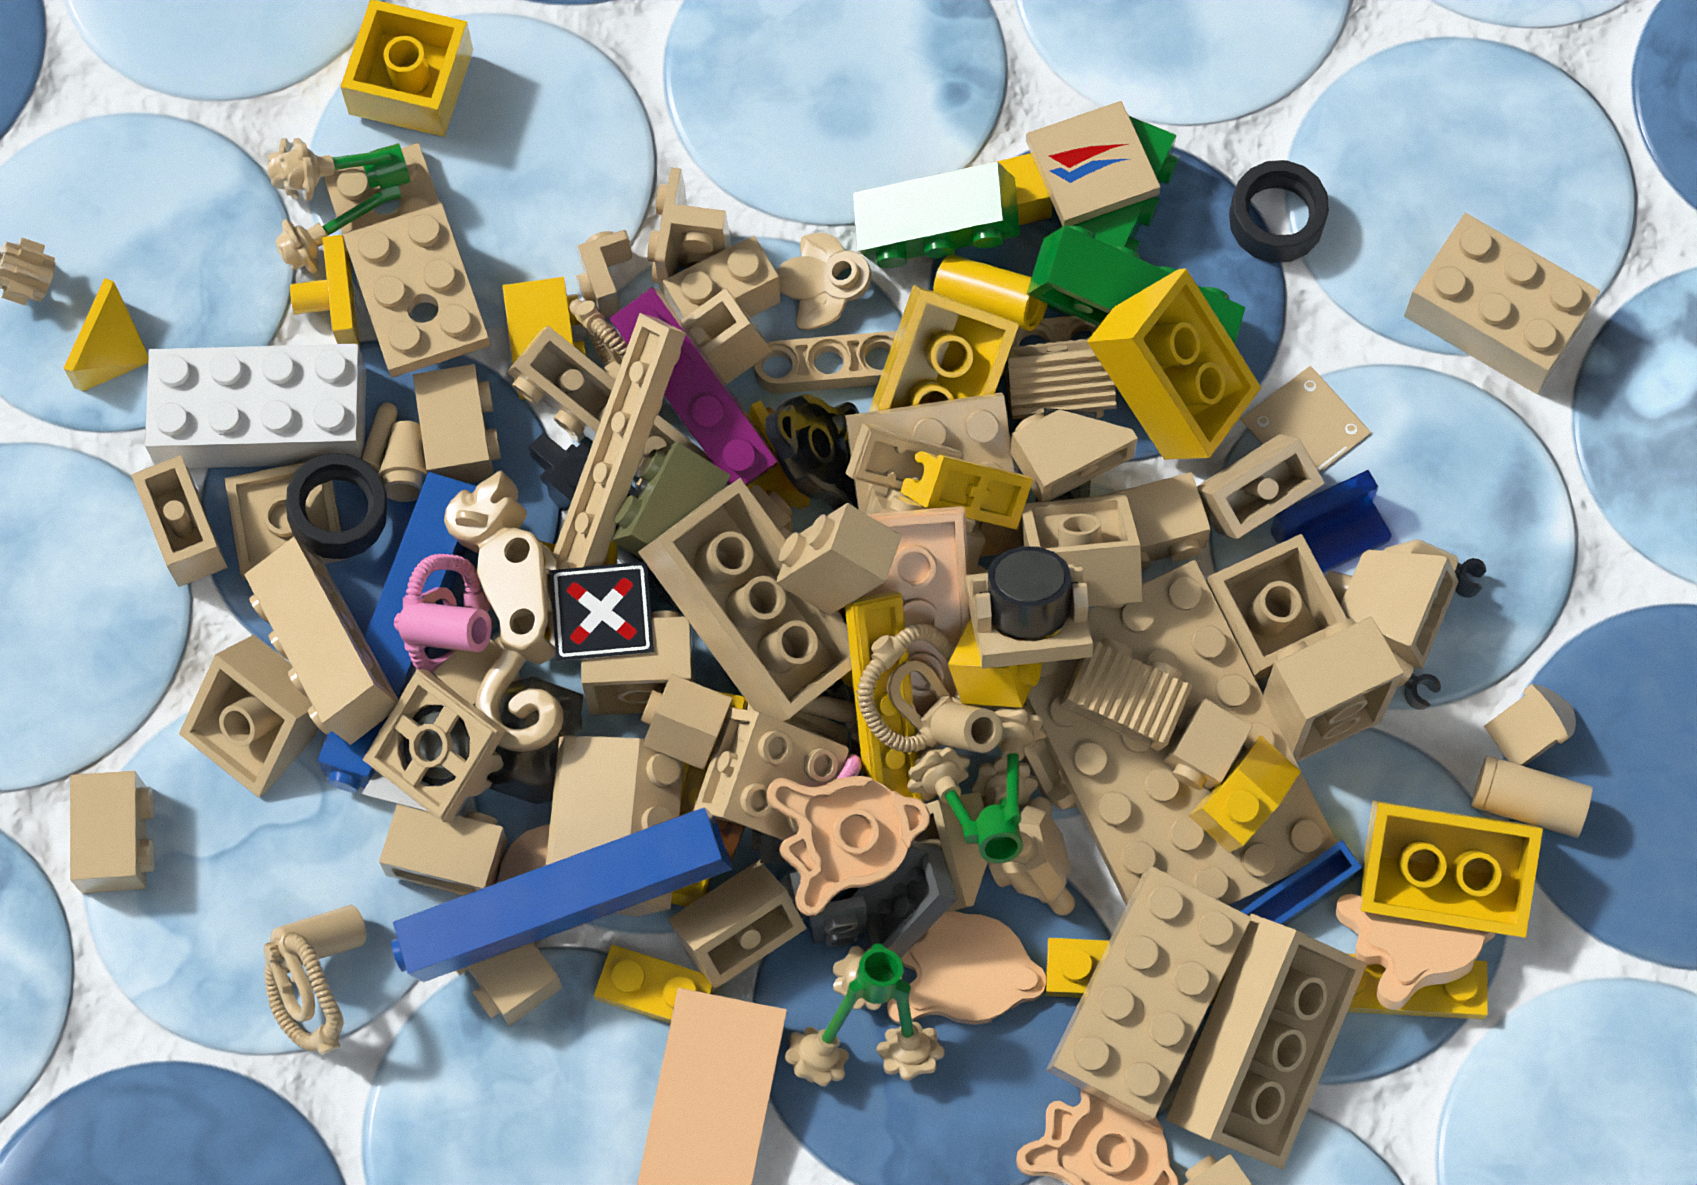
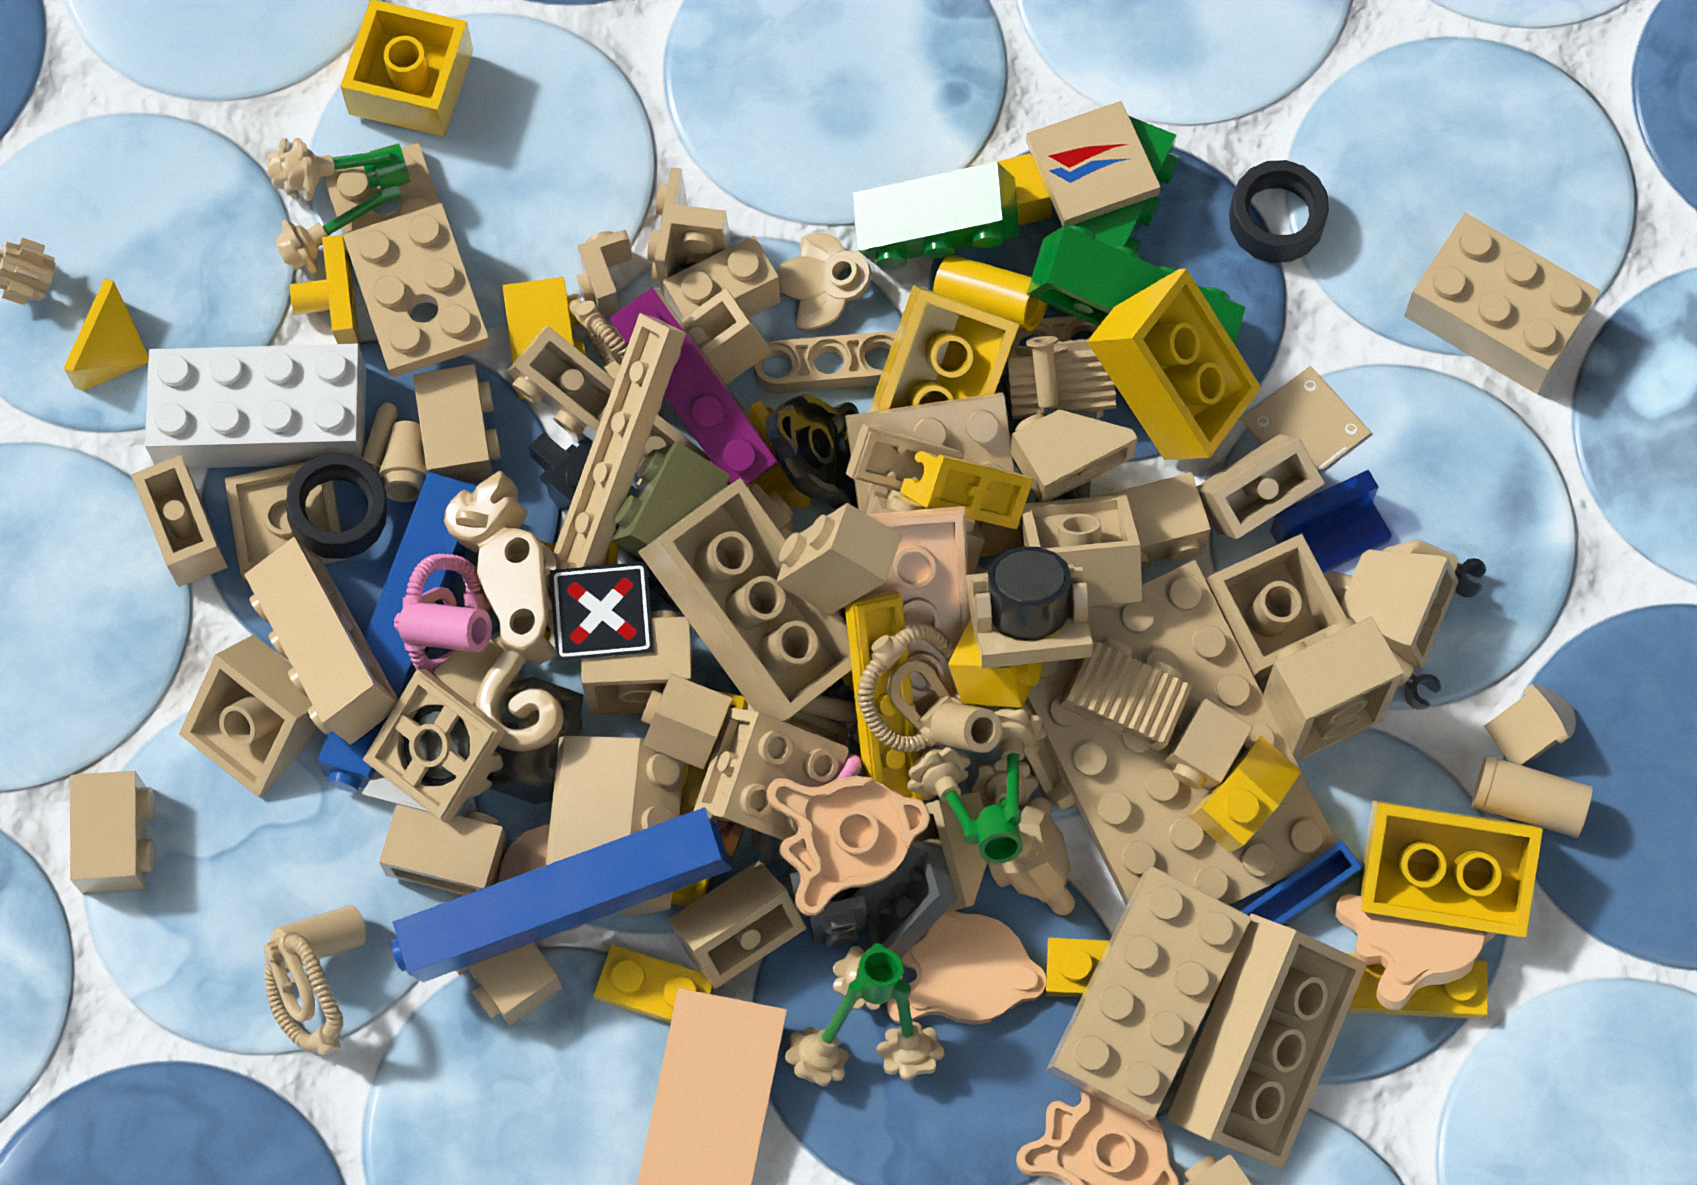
(1045, 371): none -> tan piece

